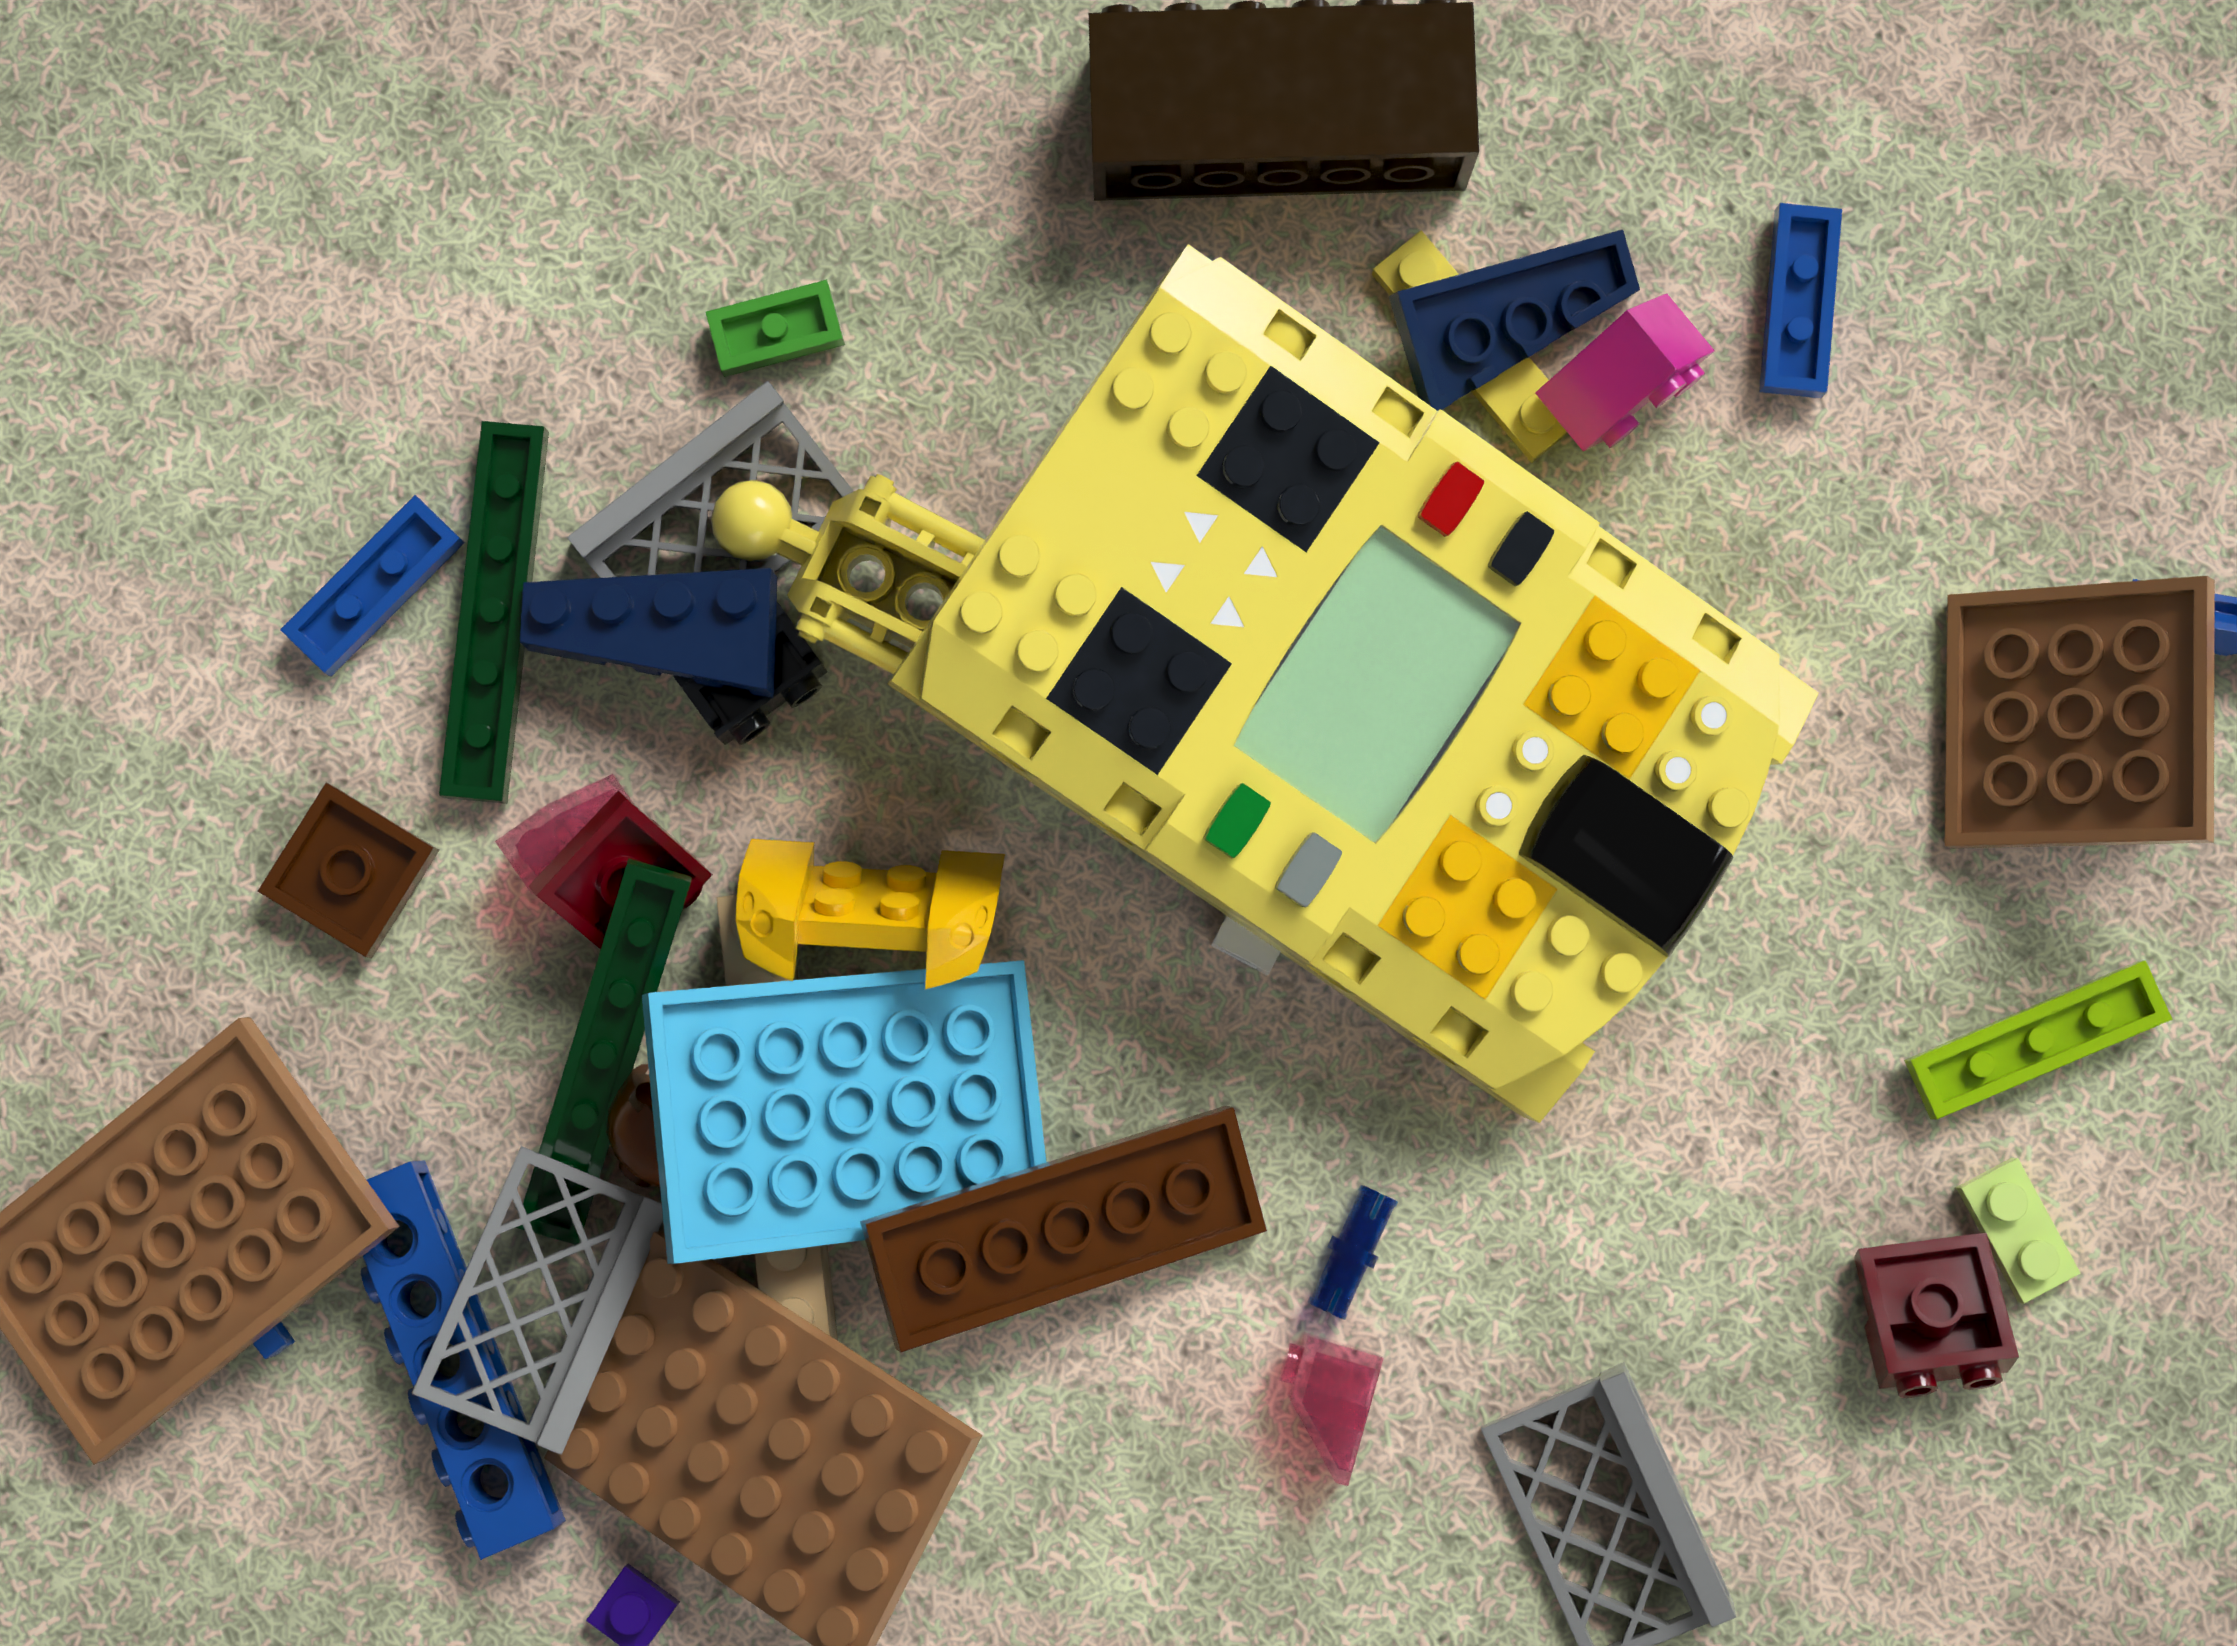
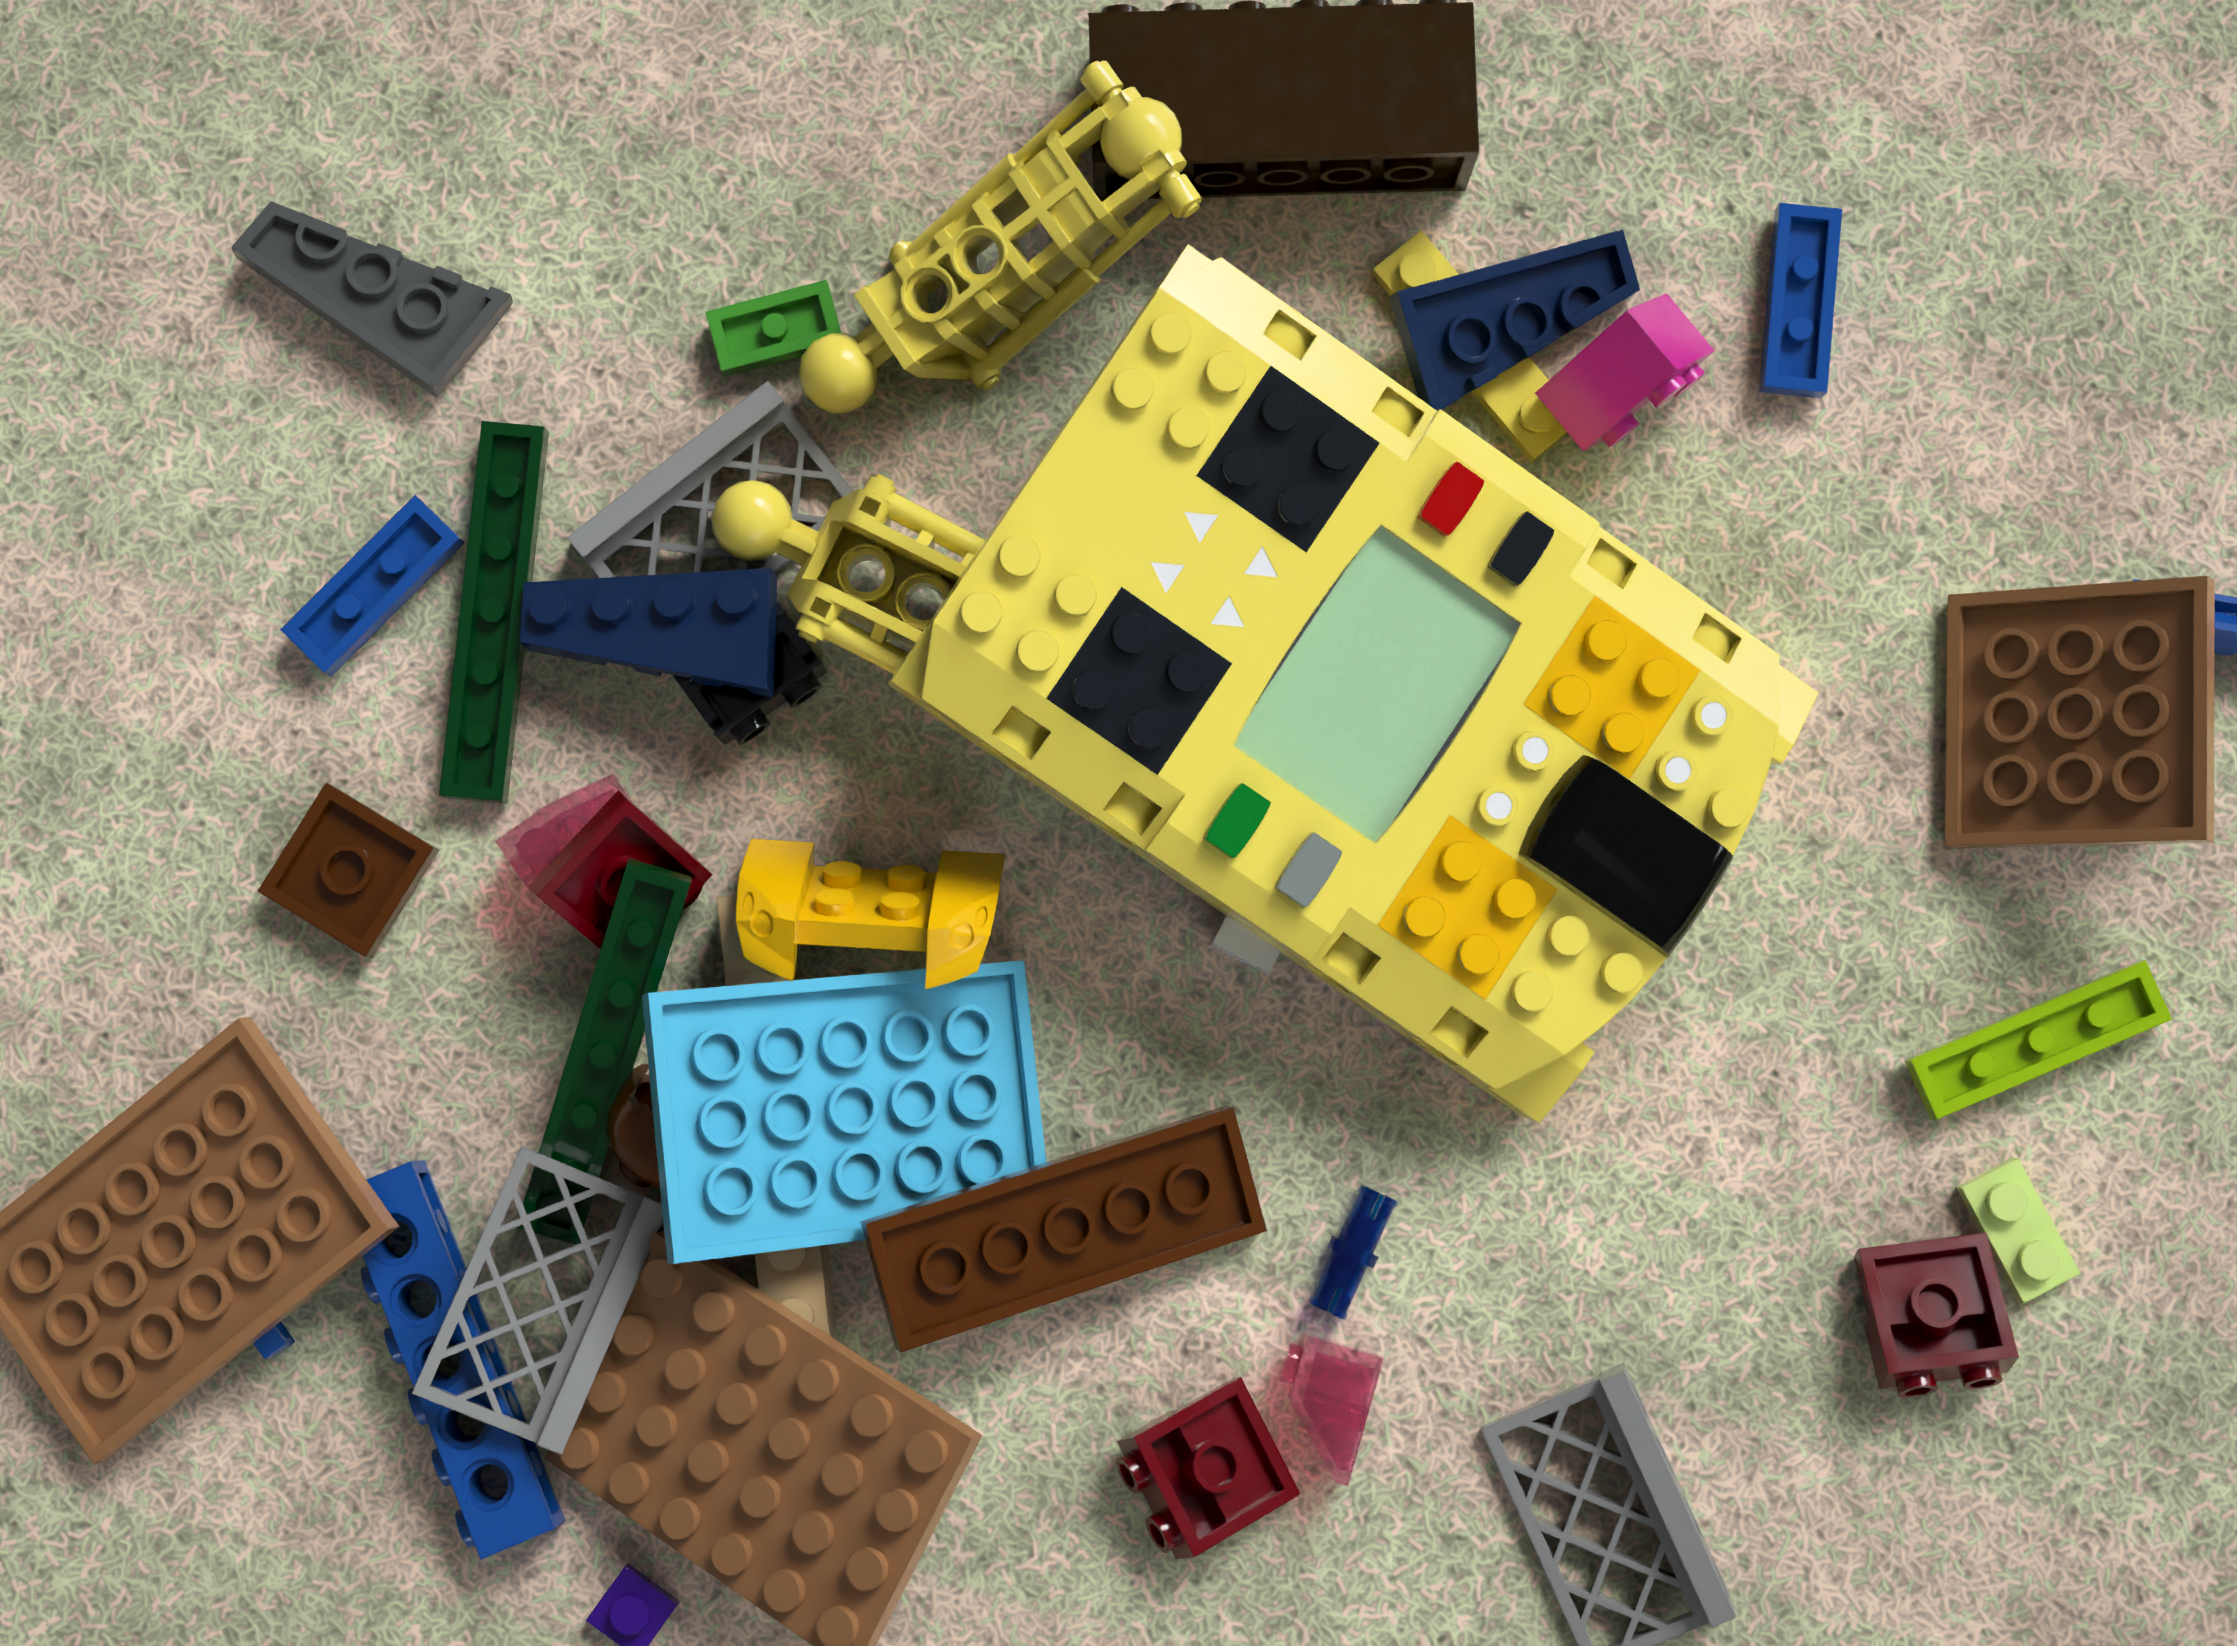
(396, 308): none -> dark grey wing
(1018, 193): none -> light yellow piece
(1205, 1470): none -> dark red plate

